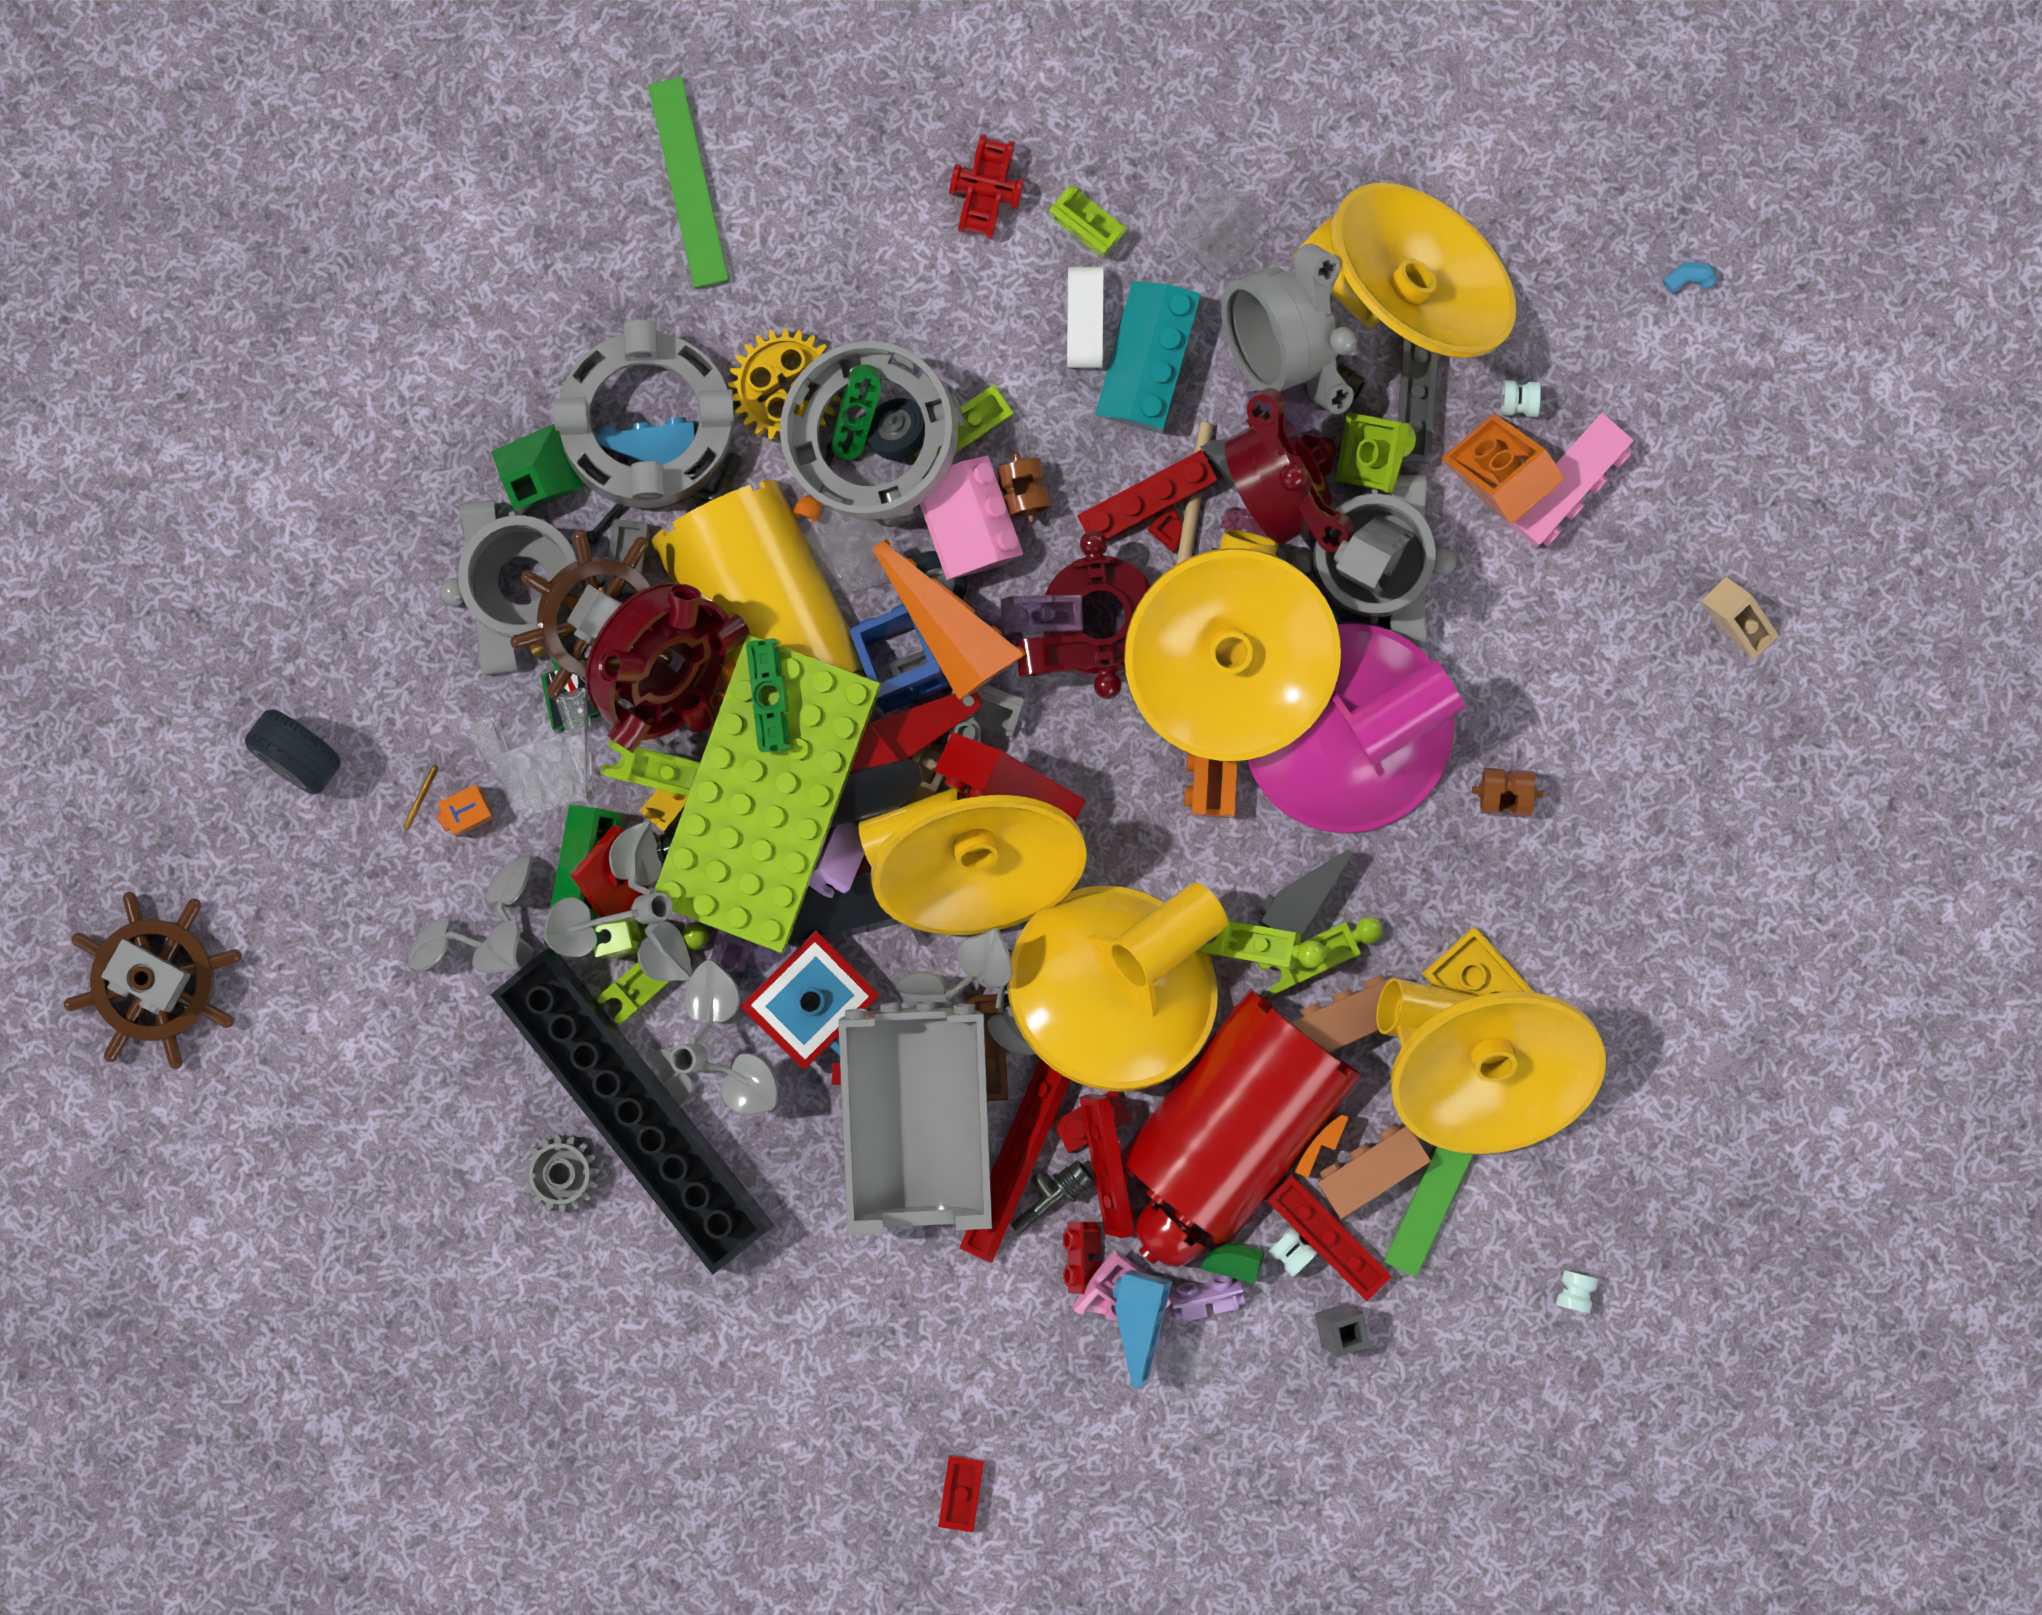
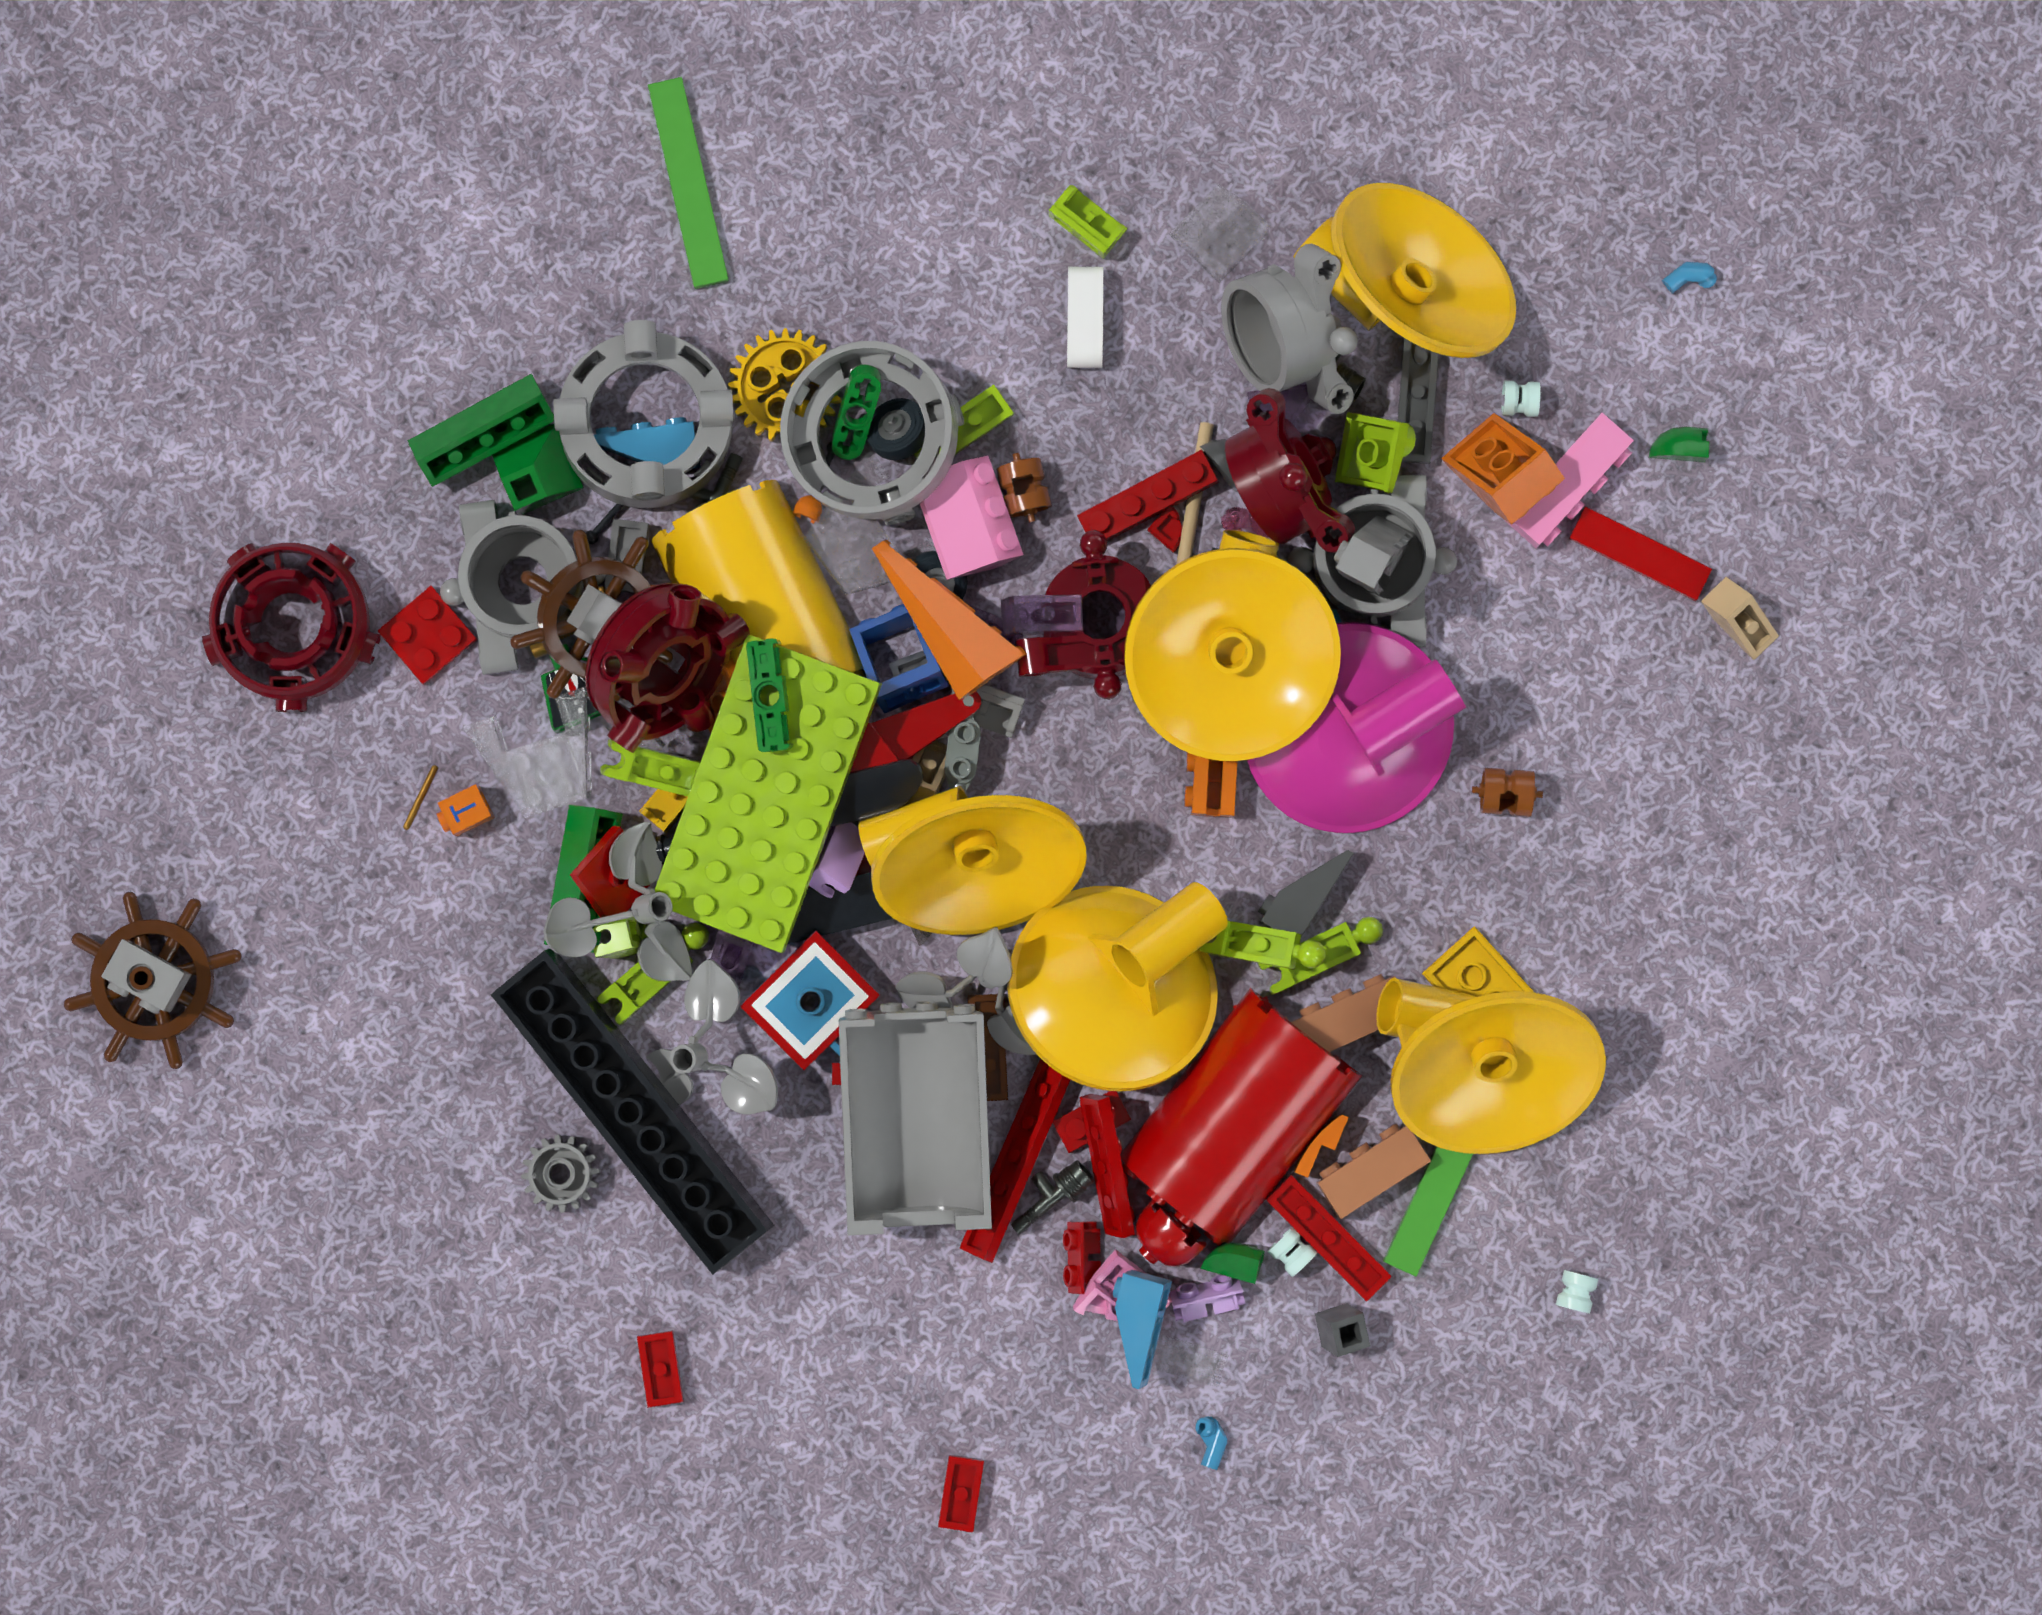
(265, 585): none -> dark red piece
(292, 751): black wheel -> none
(427, 635): none -> red plate
(481, 430): none -> green brick
(502, 949): light grey plant -> none
(660, 1369): none -> red plate
(986, 186): red axle -> none
(993, 772): red brick -> none
(1148, 355): teal slope -> none
(1215, 1440): none -> dark azure arm
(1640, 554): none -> red tile
(1681, 444): none -> green brick

